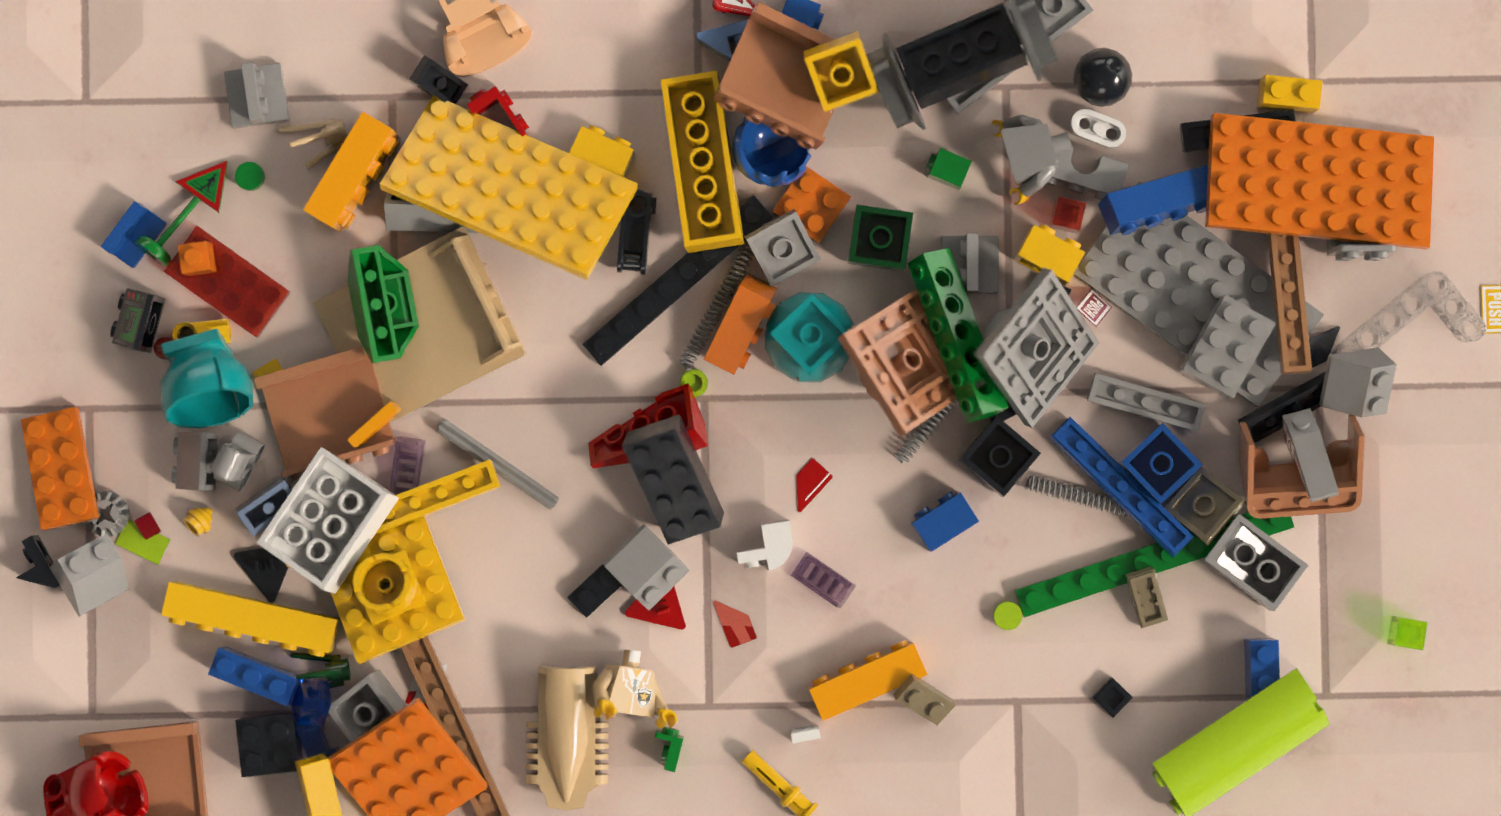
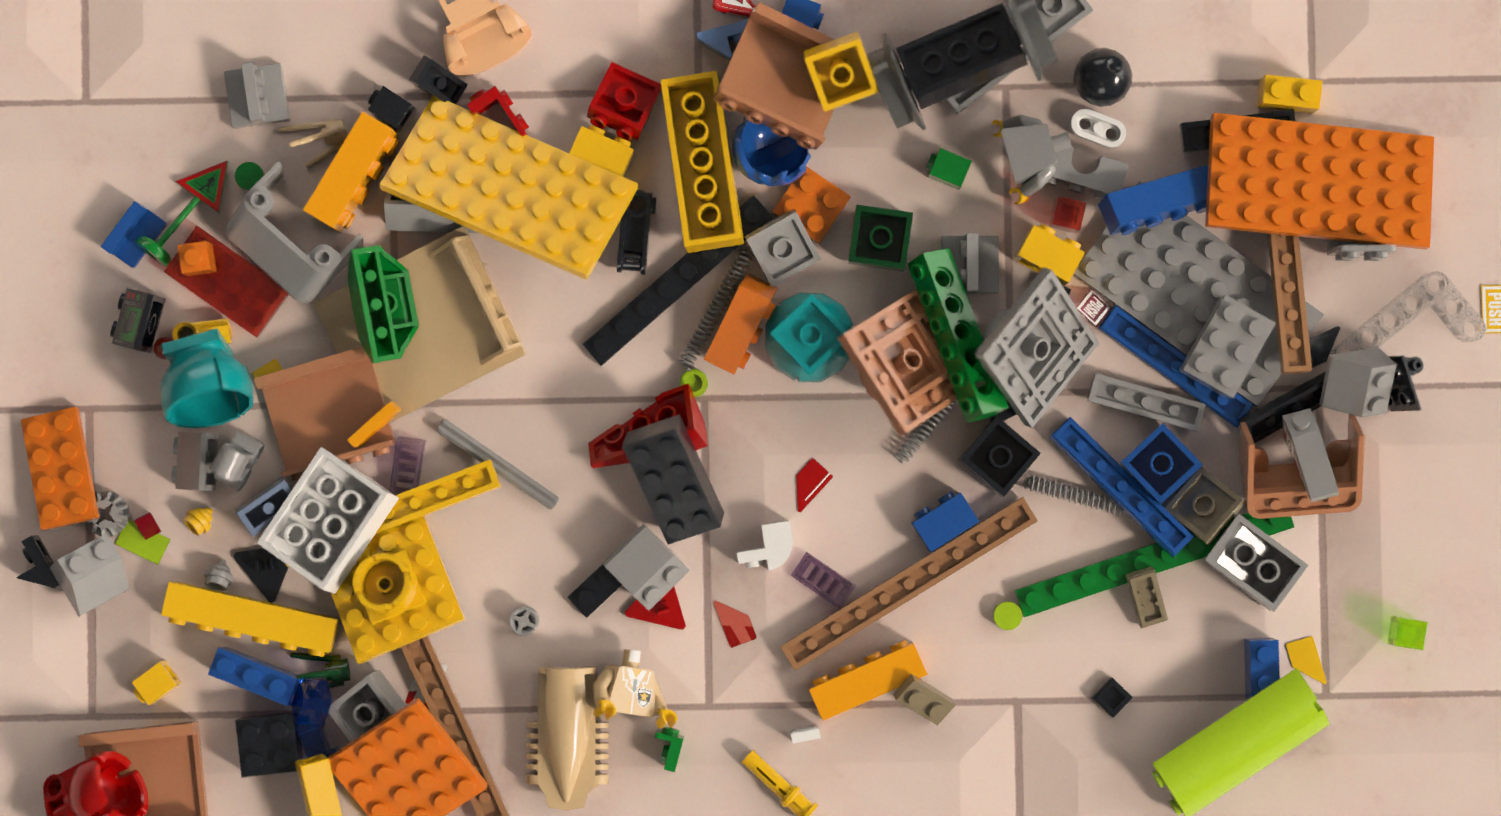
(155, 683): none -> yellow brick
(218, 576): none -> light grey plate
(274, 253): none -> light grey windscreen
(390, 108): none -> black brick
(517, 623): none -> light grey wheel
(623, 102): none -> red plate
(908, 583): none -> medium nougat plate
(1167, 361): none -> blue tile
(1305, 658): none -> yellow sticker
(1403, 394): none -> black hinge

